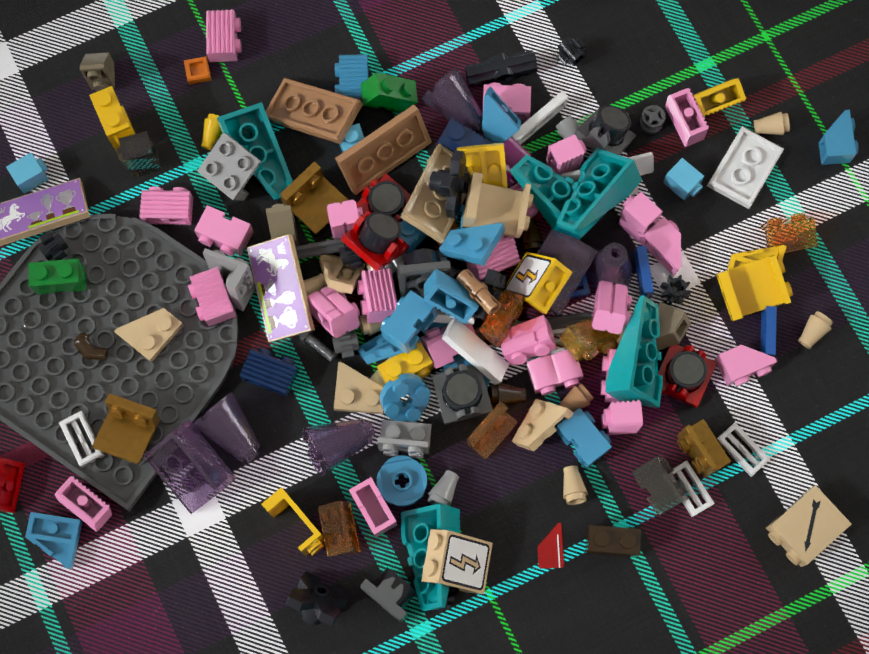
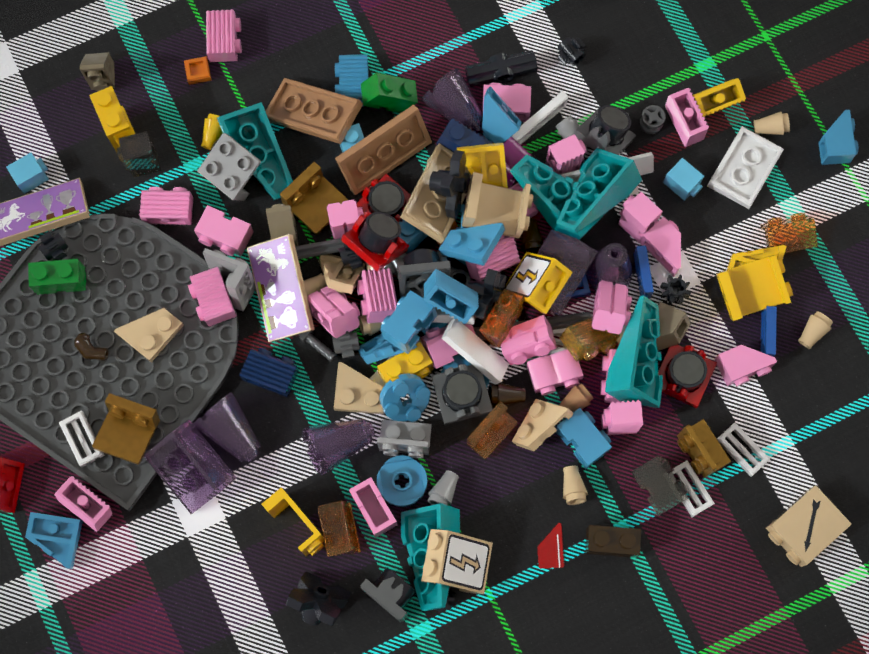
(478, 292): medium nougat pin -> none

